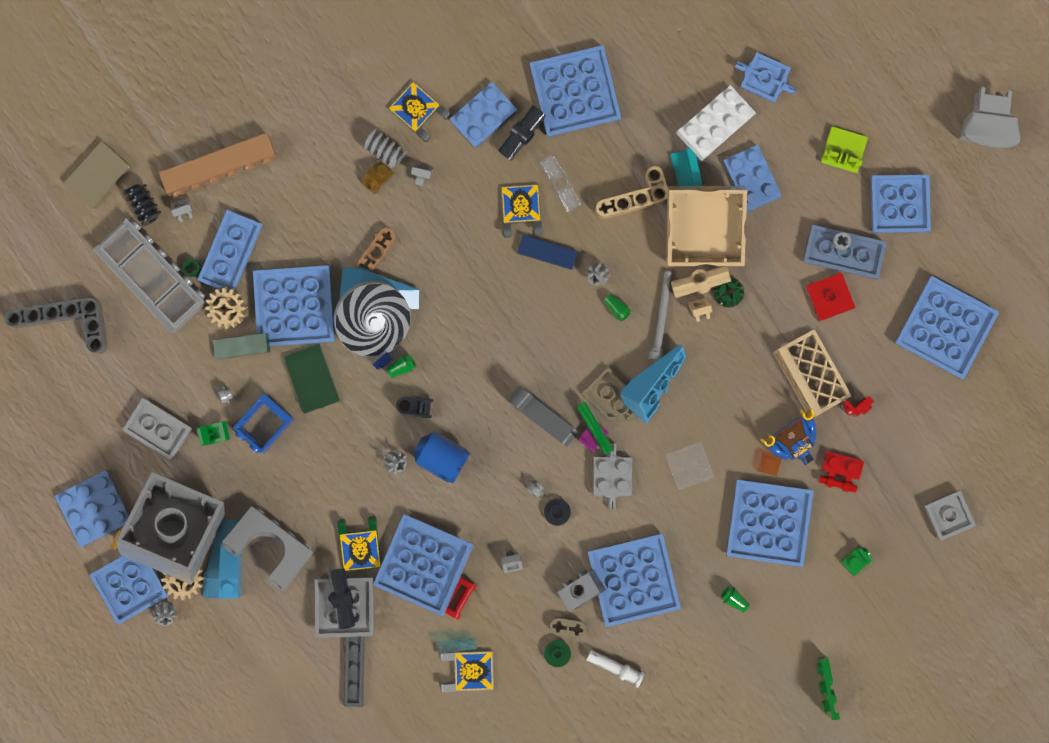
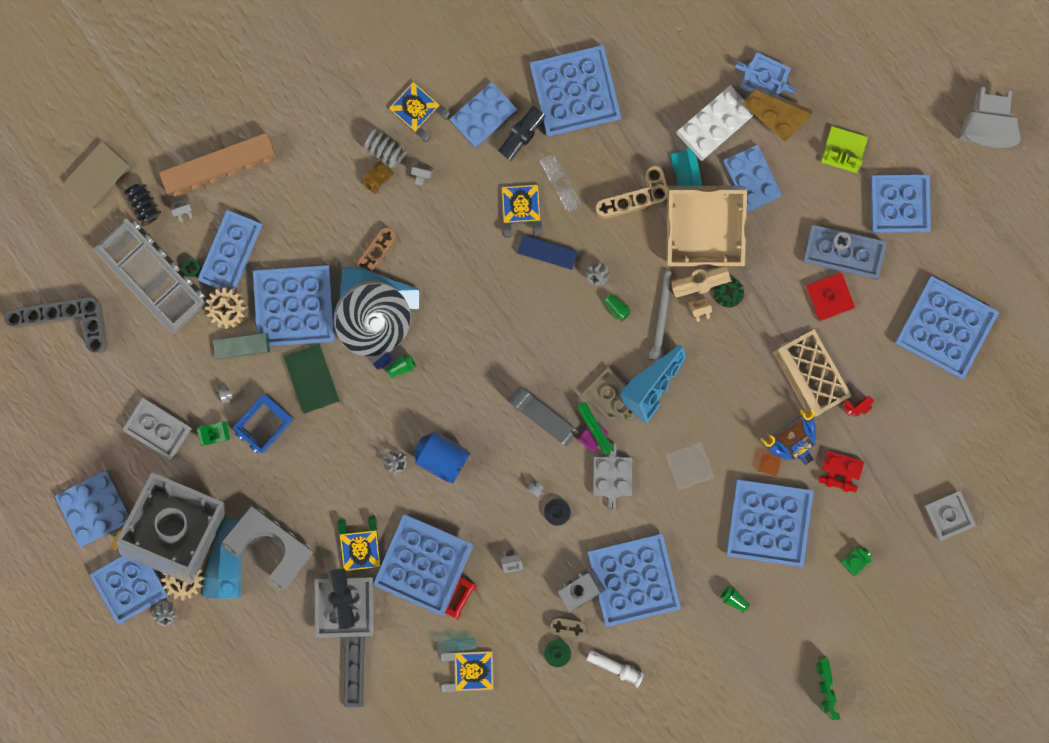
(416, 407): black piece -> none
(776, 112): none -> pearl gold wedge

